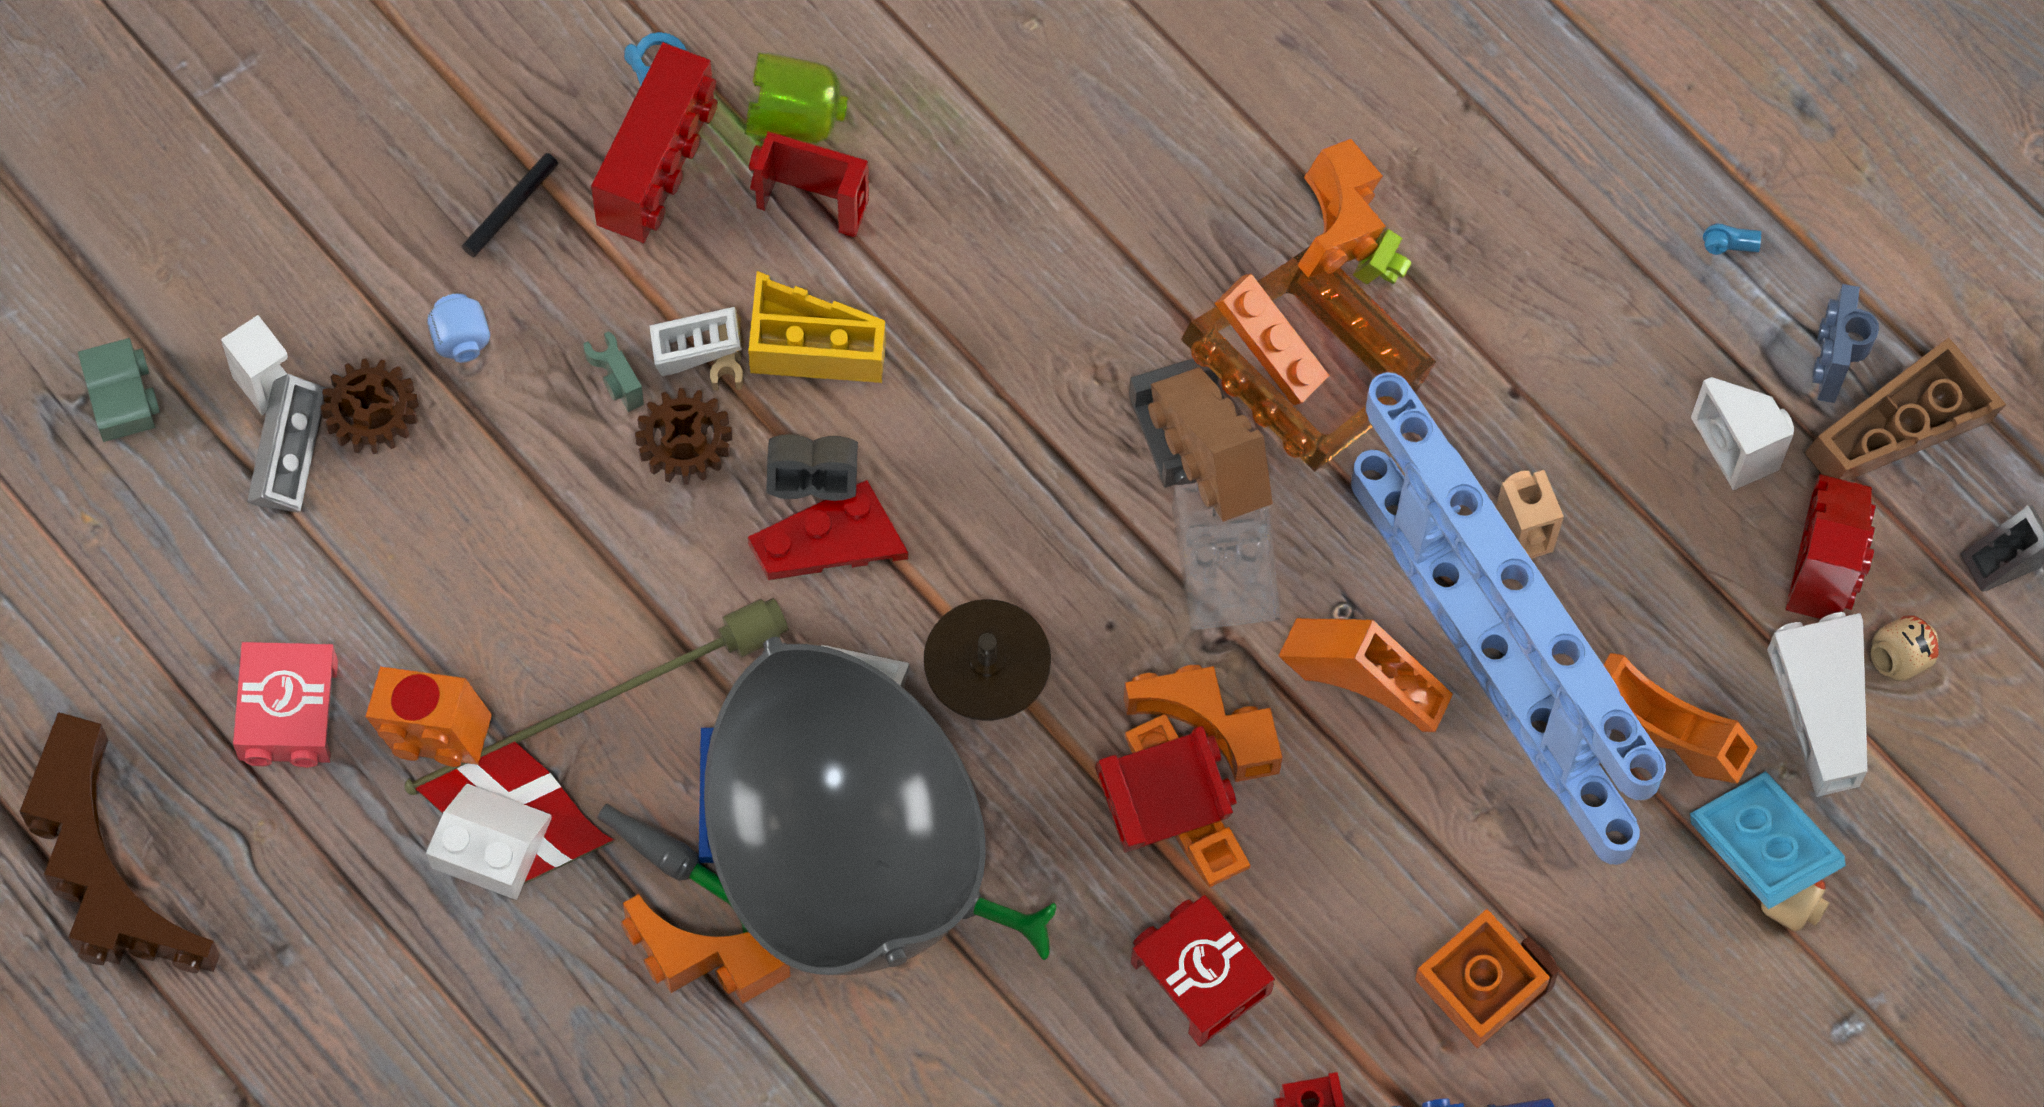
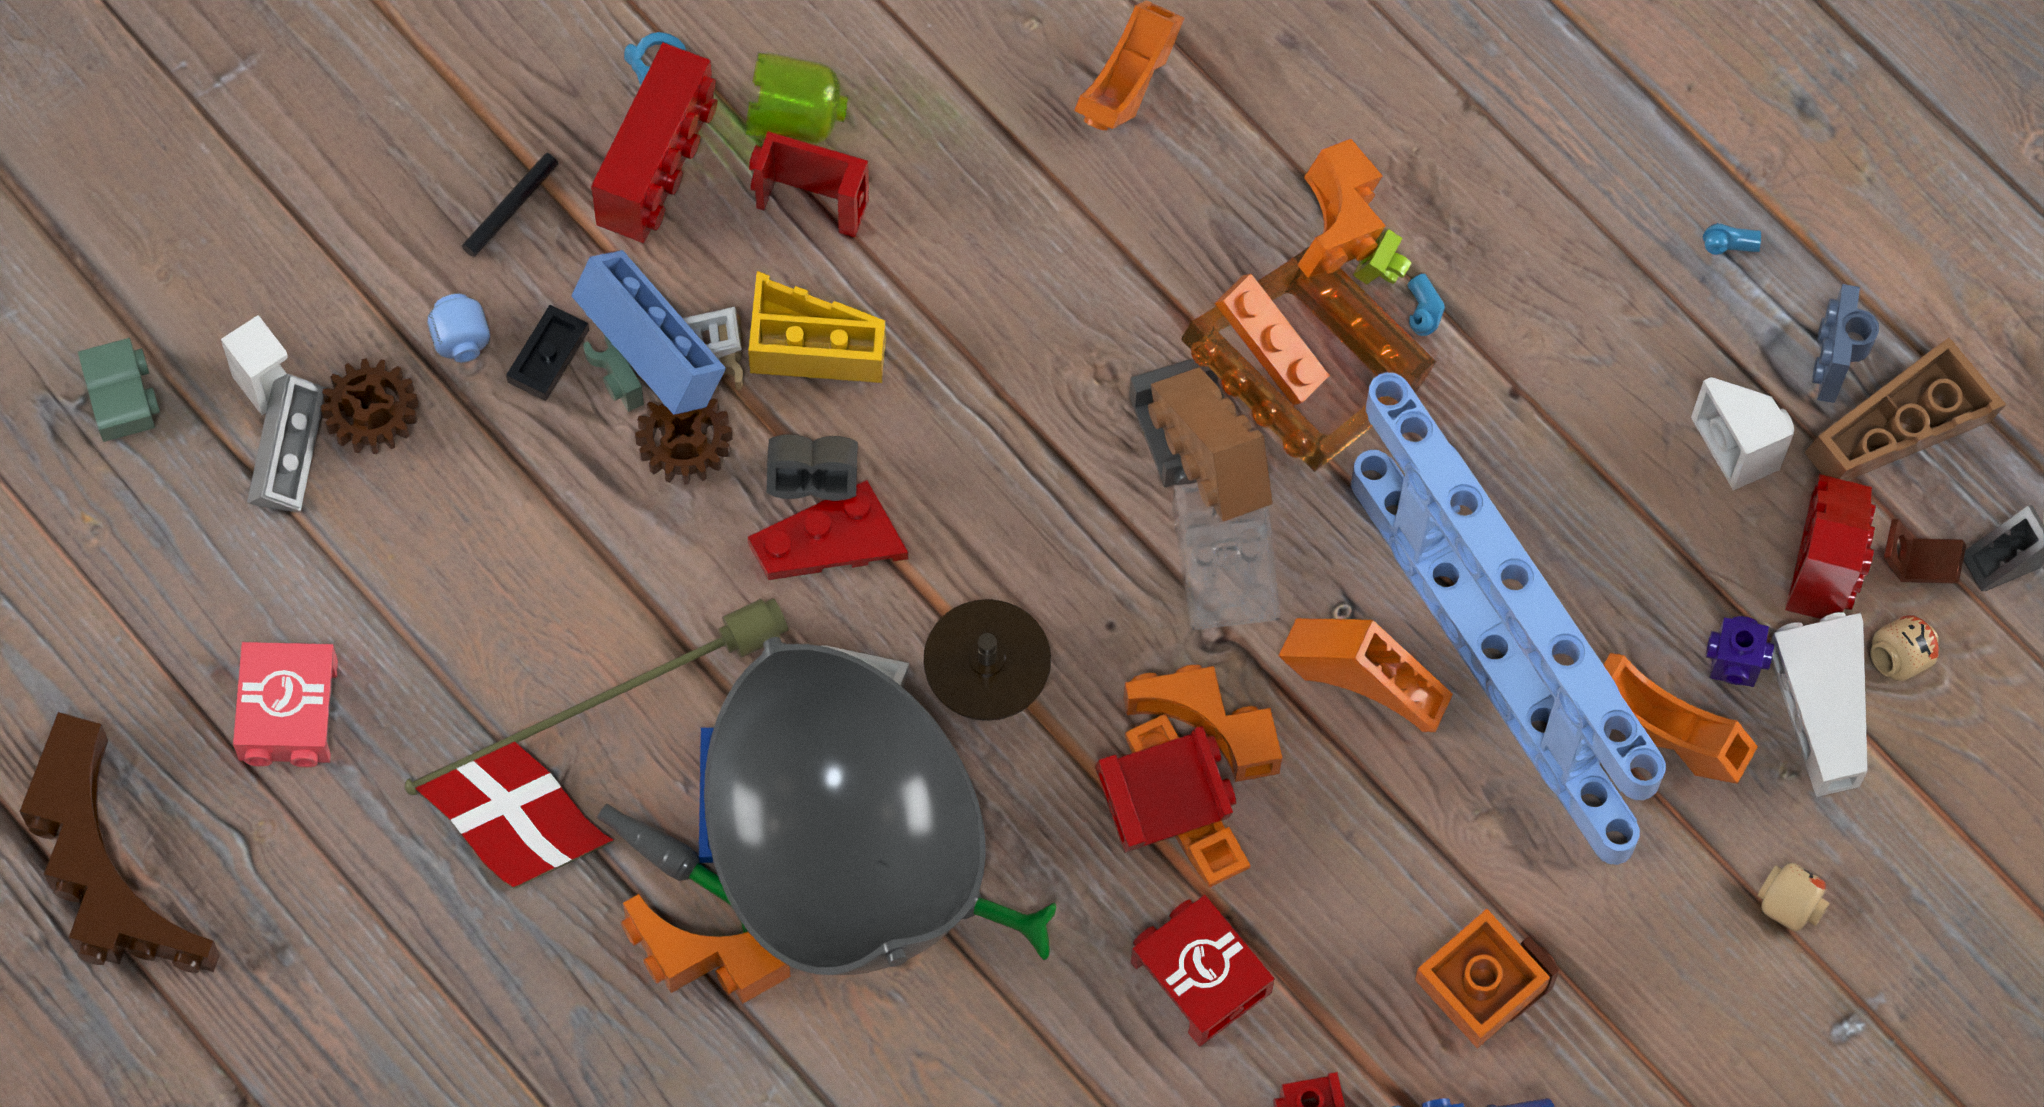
(428, 716): orange brick -> none
(488, 840): white slope -> none
(547, 352): none -> black plate
(648, 332): none -> medium blue brick
(1125, 77): none -> orange arch
(1429, 307): none -> dark azure arm
(1531, 511): light nougat brick -> none
(1739, 651): none -> dark purple brick
(1767, 840): medium azure tile -> none
(1924, 558): none -> copper bracket

